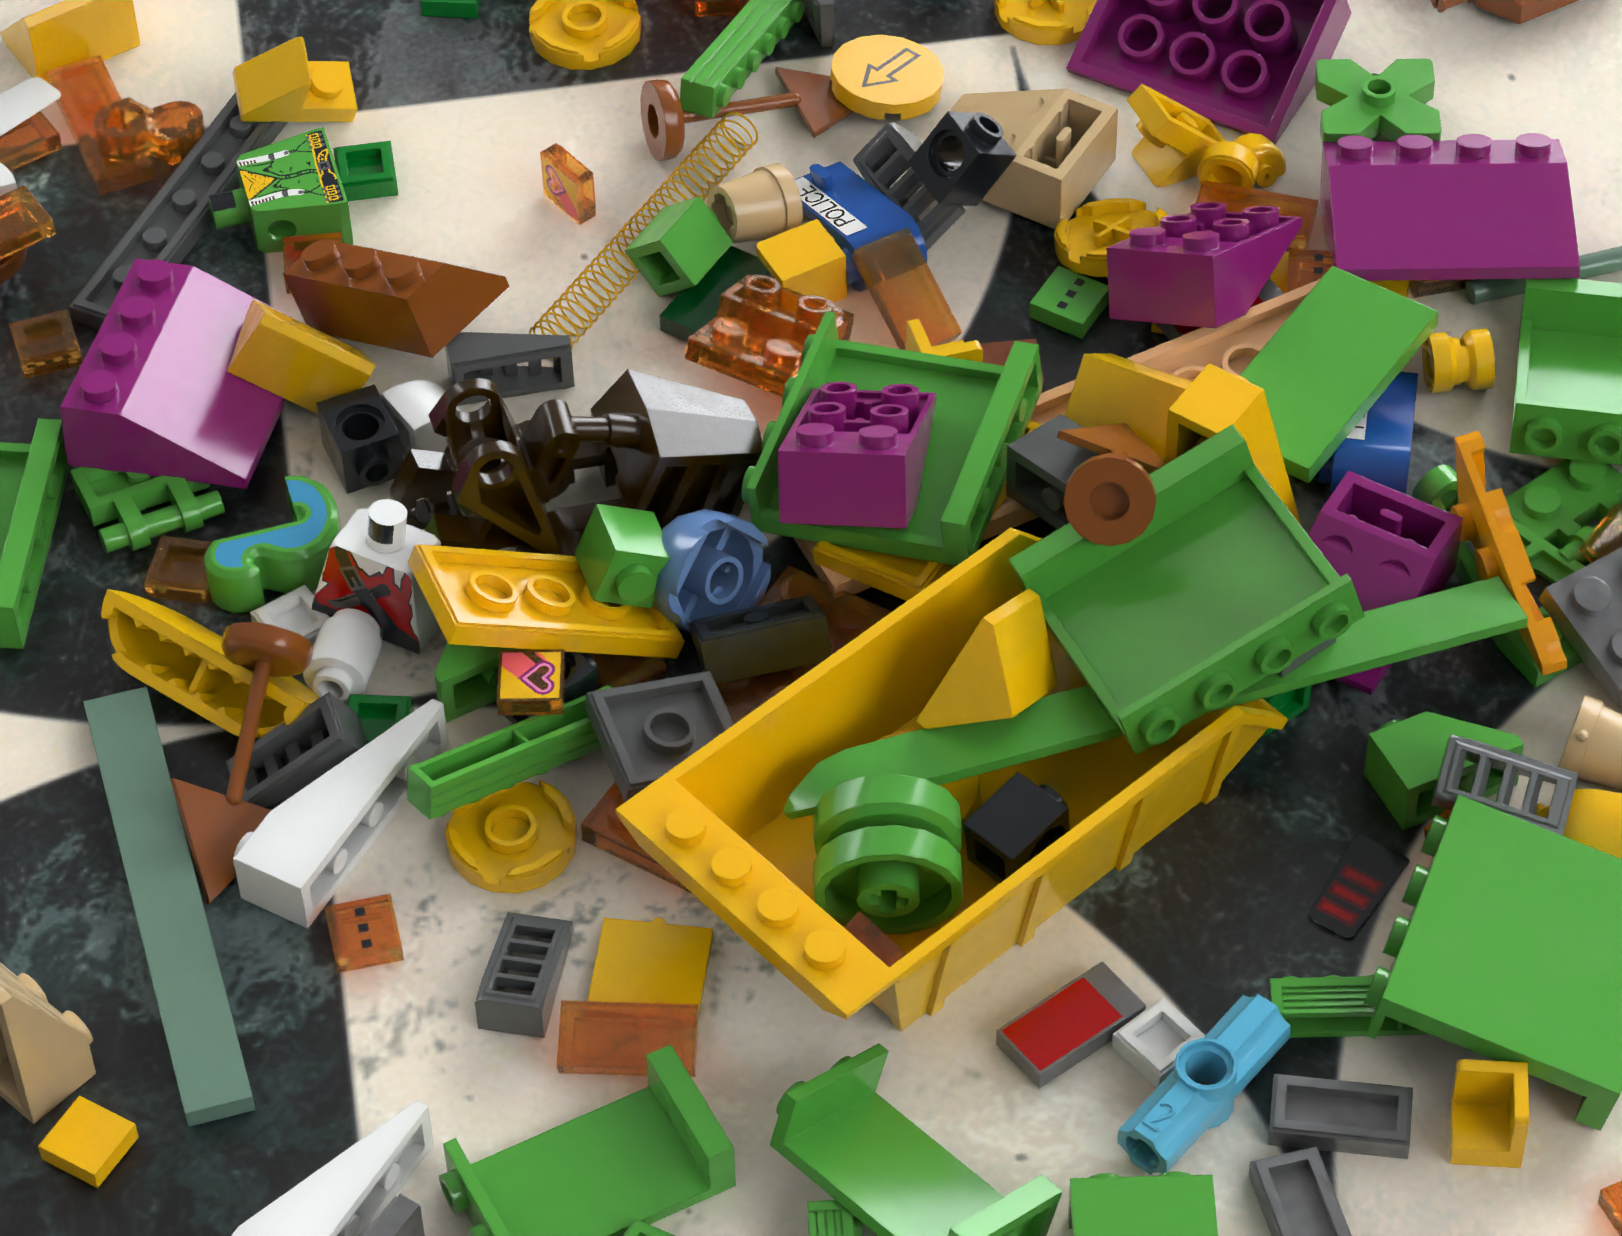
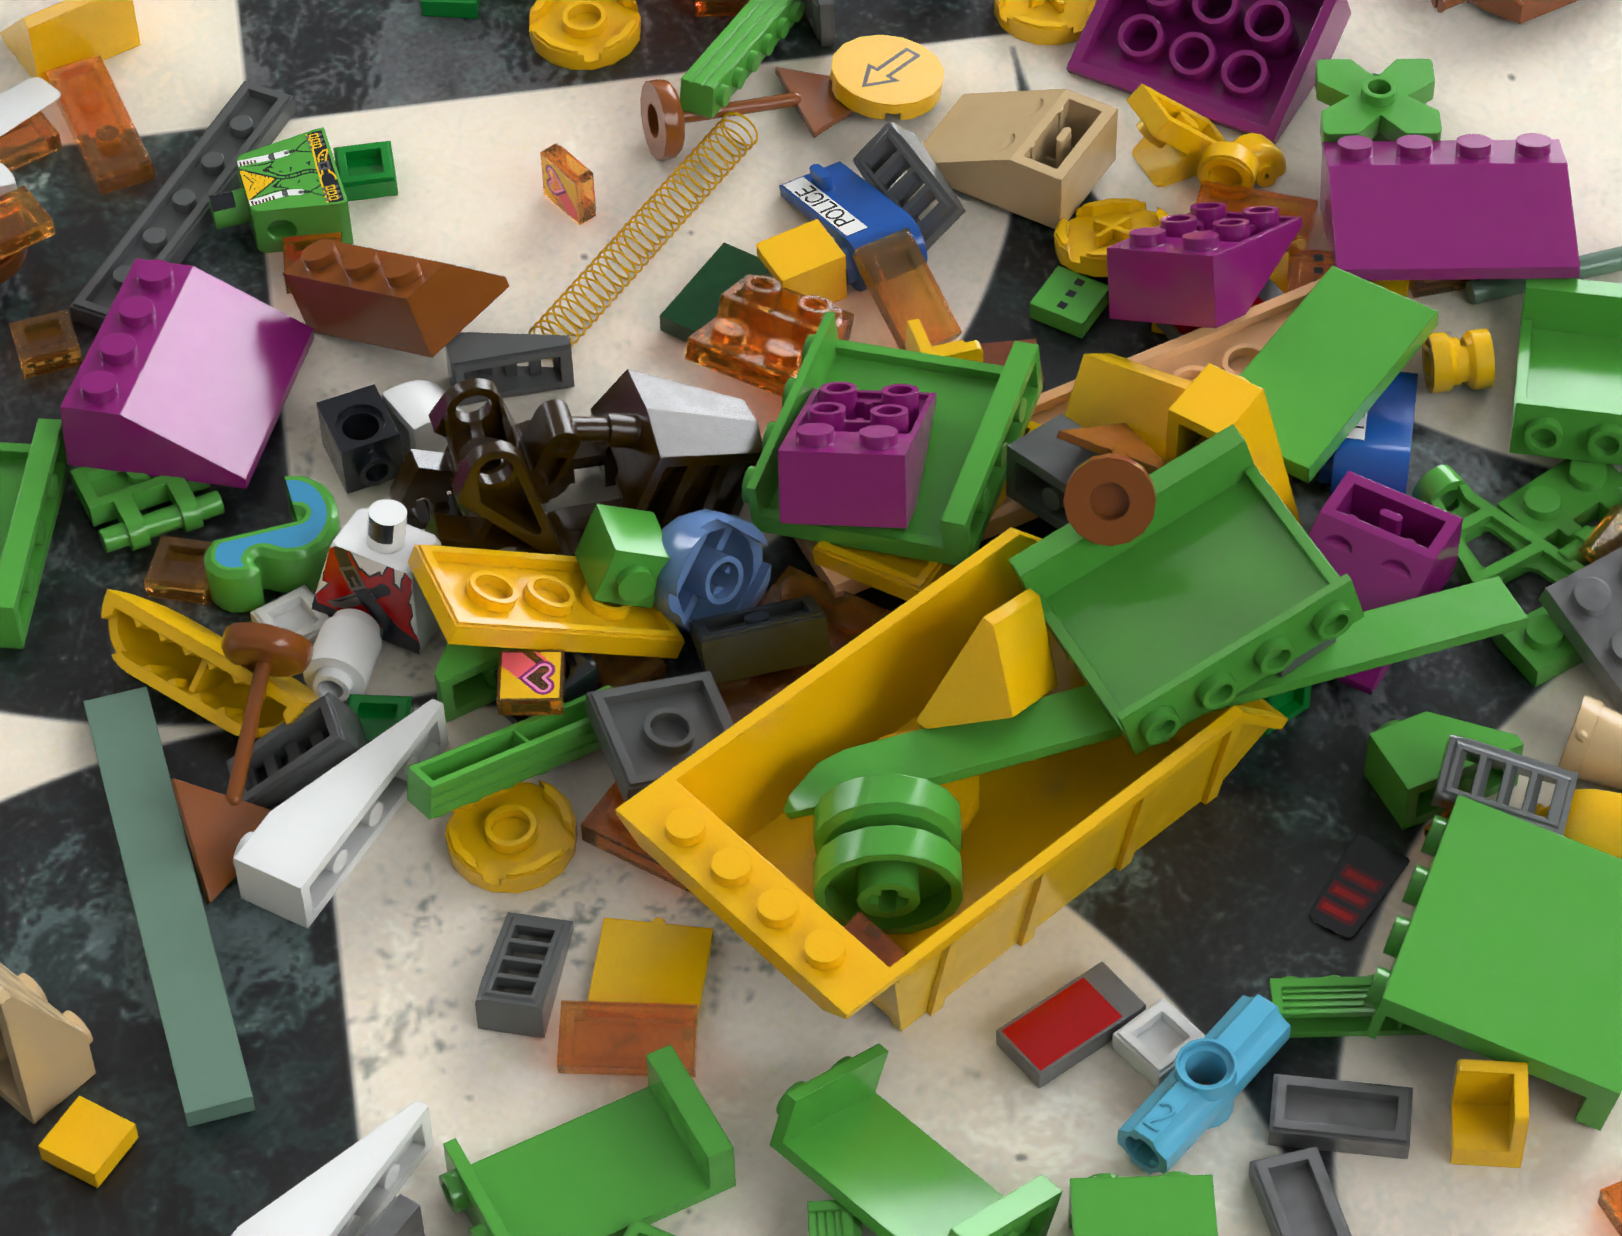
(134, 130): clear orange piece -> none
(291, 89): yellow slope -> none
(296, 359): yellow slope -> none
(364, 933): clear orange tile -> none
(679, 246): bright green brick -> none
(758, 204): tan piece -> none
(962, 158): black brick -> none
(1014, 826): black brick -> none
(1500, 548): light orange wing -> none

